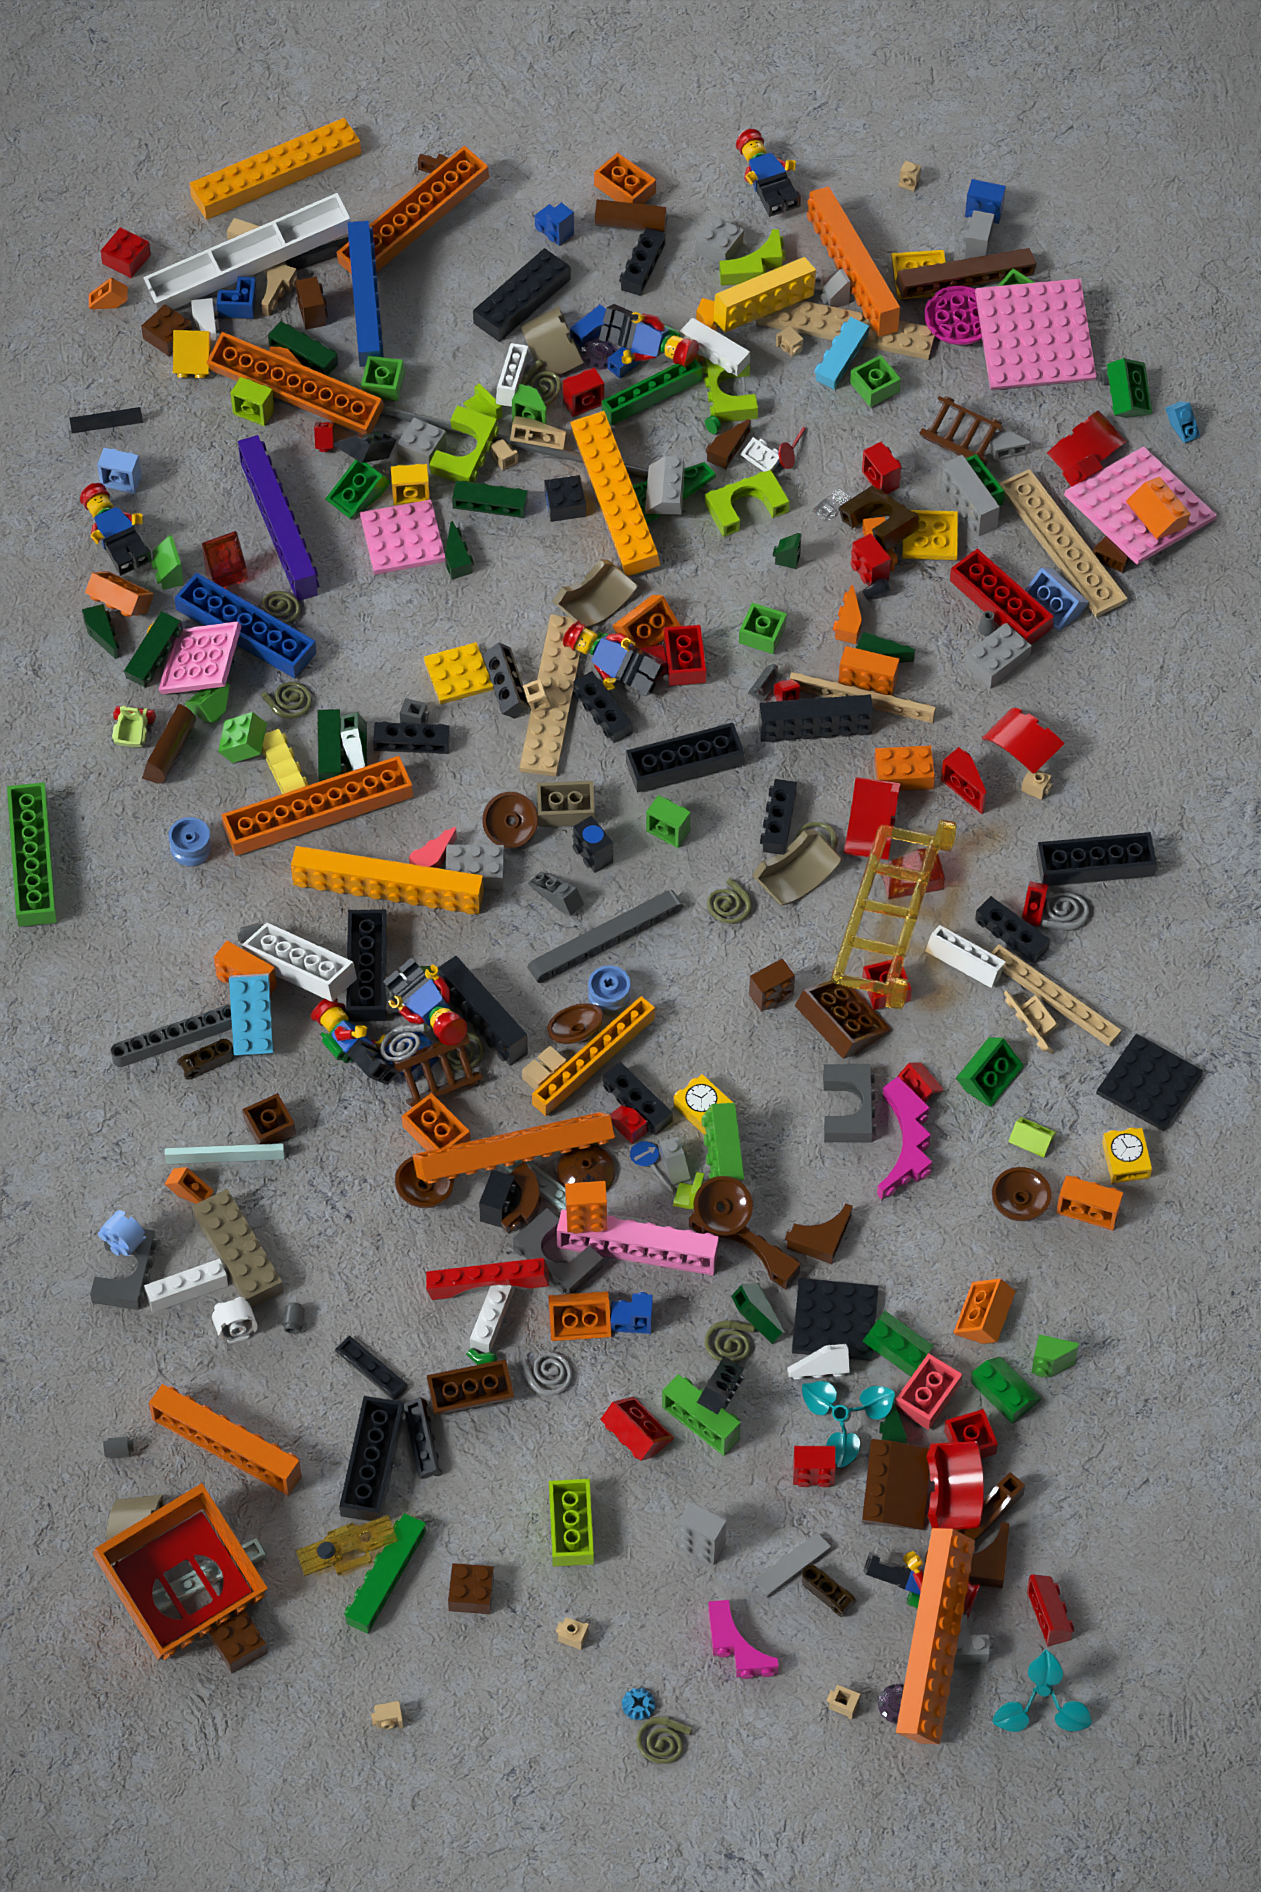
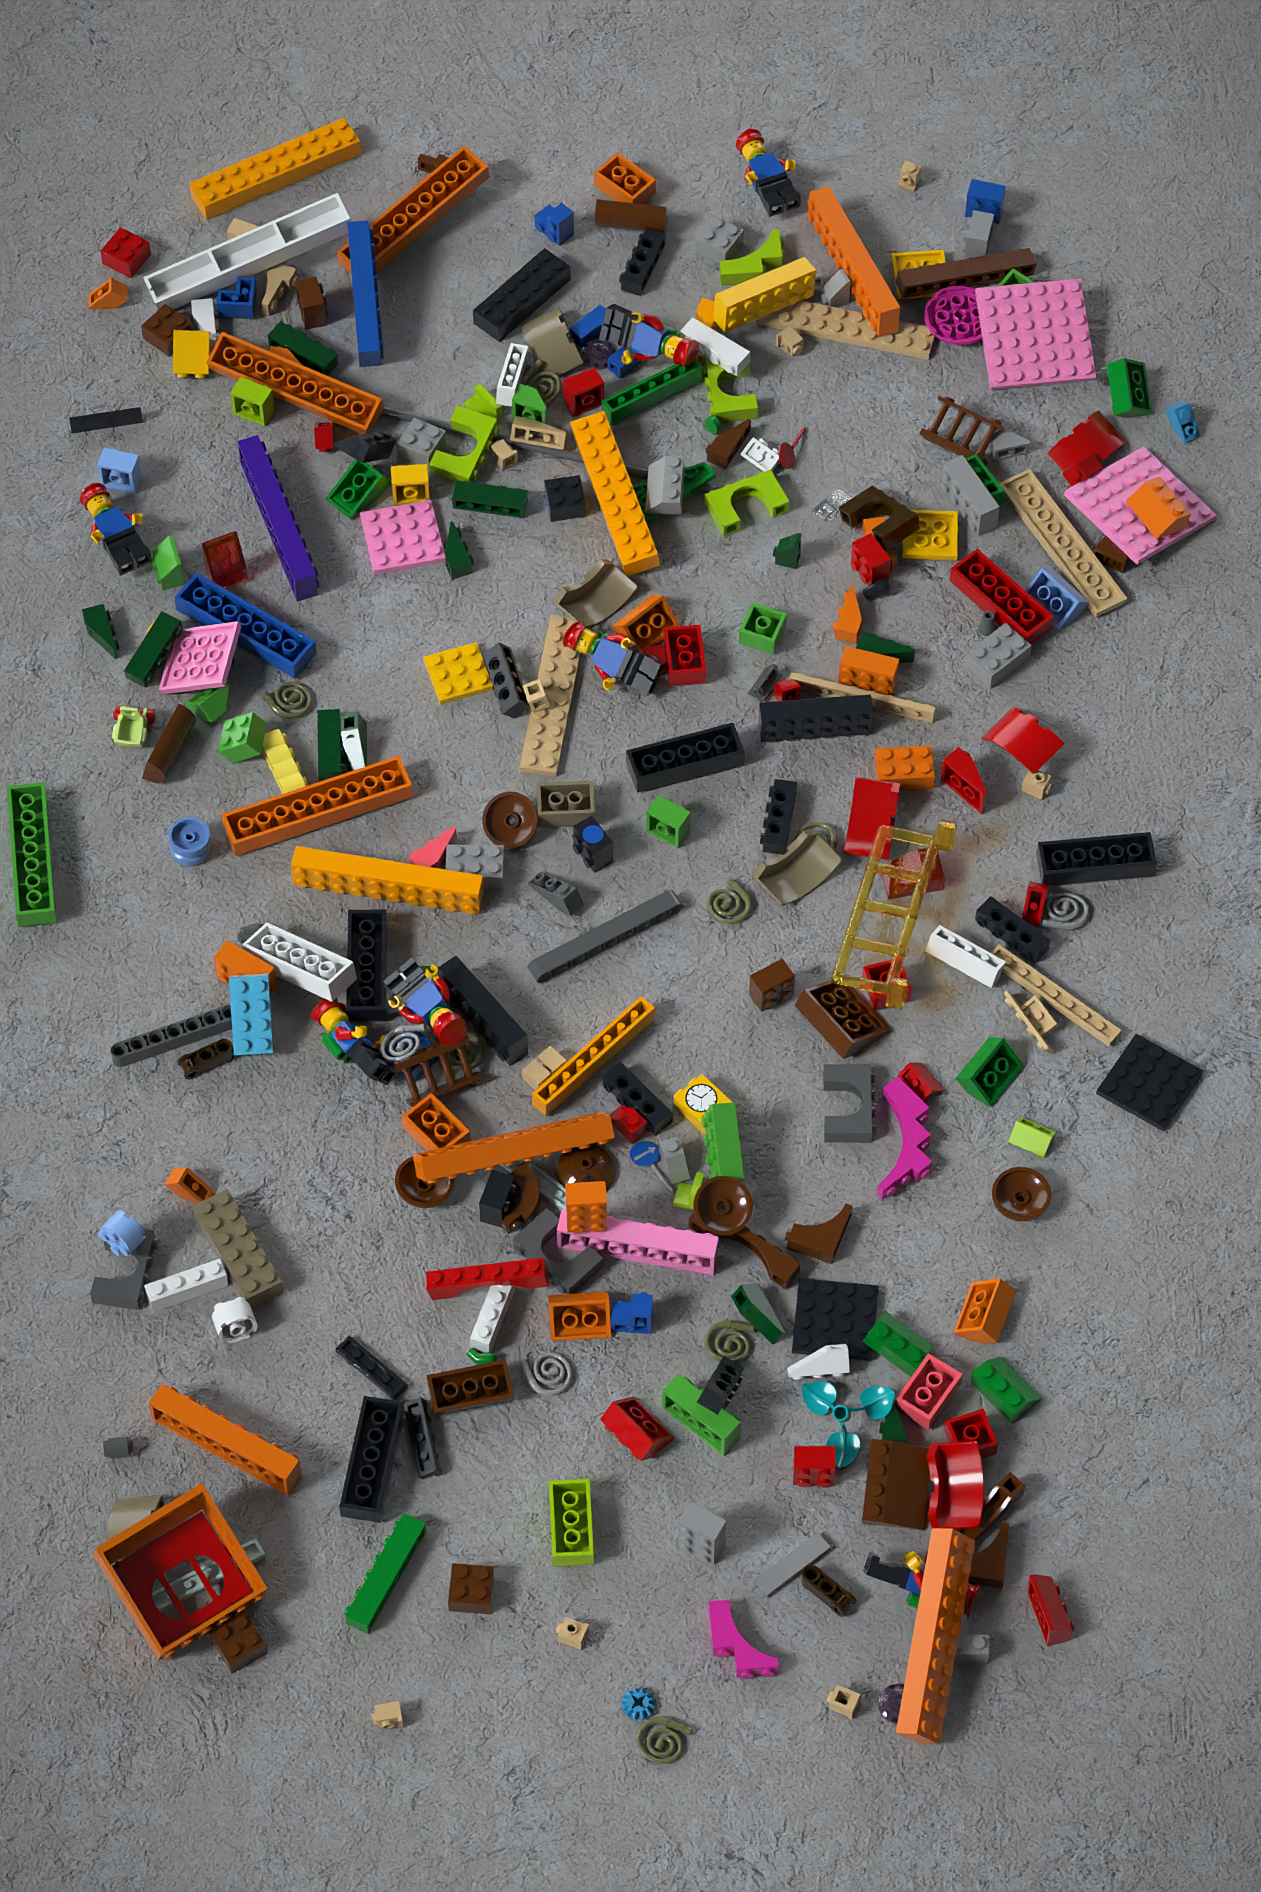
(119, 593): orange brick -> none
(224, 1153): light aqua tile -> none
(269, 1121): reddish brown brick -> none
(281, 605): olive piece -> none
(293, 1318): dark grey brick -> none
(317, 254): black tile -> none
(343, 1540): clear yellow piece -> none
(383, 377): bright green brick -> none
(414, 712): dark grey brick -> none
(418, 744): black brick -> none
(575, 1023): reddish brown dish -> none
(590, 684): black brick -> none
(609, 989): medium blue wheel -> none
(842, 352): medium azure brick -> none
(875, 381): bright green brick -> none
(881, 468): red brick -> none
(1044, 1672): teal plant -> none
(1053, 1356): bright green slope -> none
(1089, 1202): orange brick -> none
(1126, 1155): yellow brick -> none

